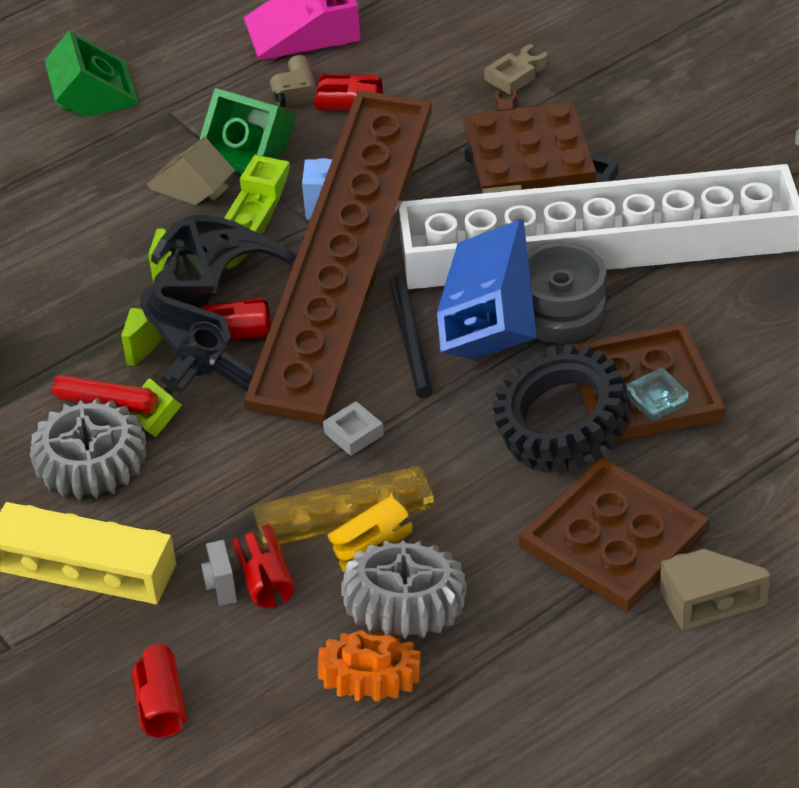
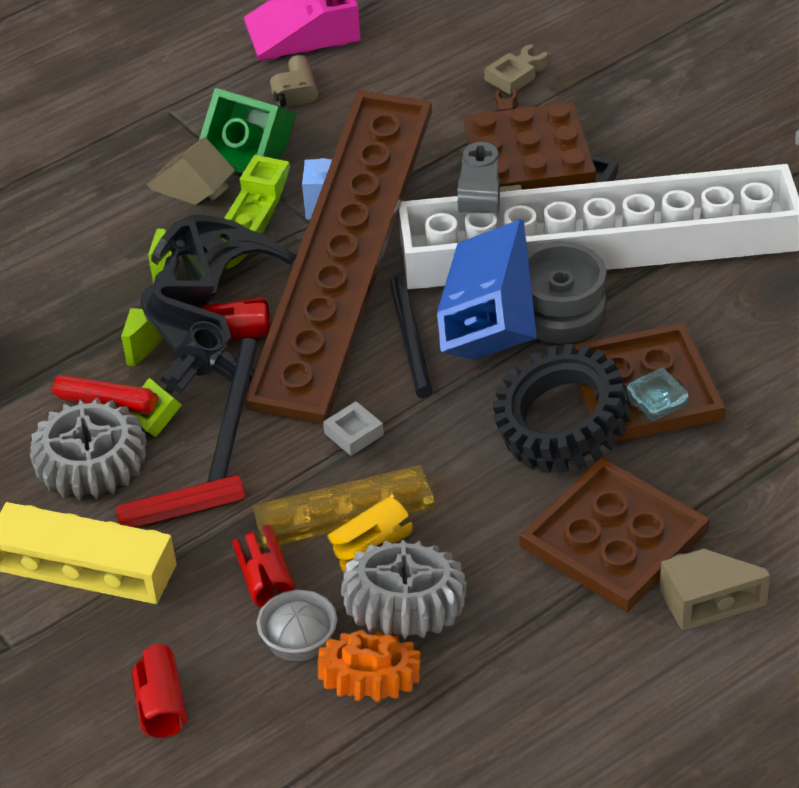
(88, 77): green slope -> none
(181, 502): none -> red axle
(218, 573): light grey plate -> none
(233, 410): none -> black bar
(297, 624): none -> light grey hat
(339, 91): red arm -> none
(479, 179): none -> dark grey piece

